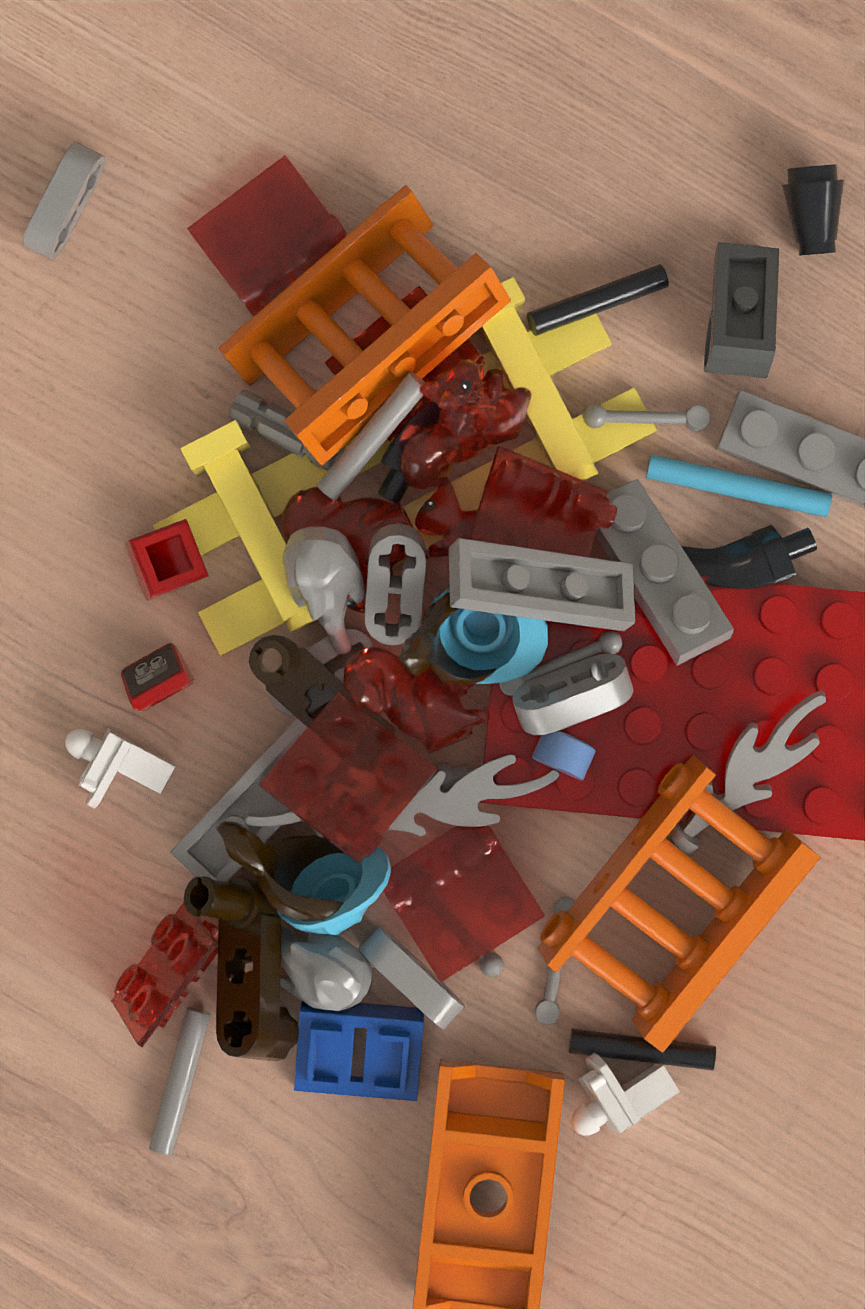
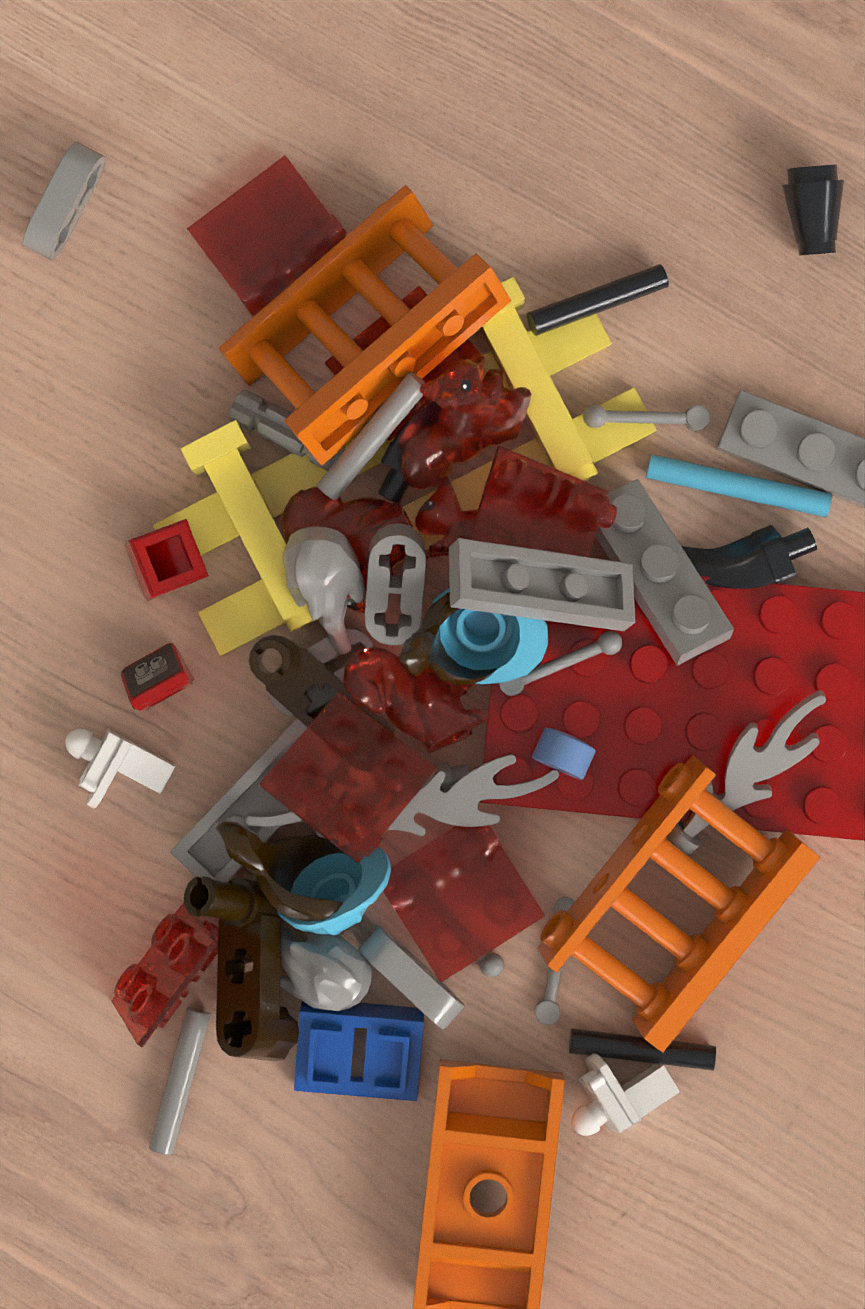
(572, 694): light grey beam -> none
(743, 311): dark grey plate -> none

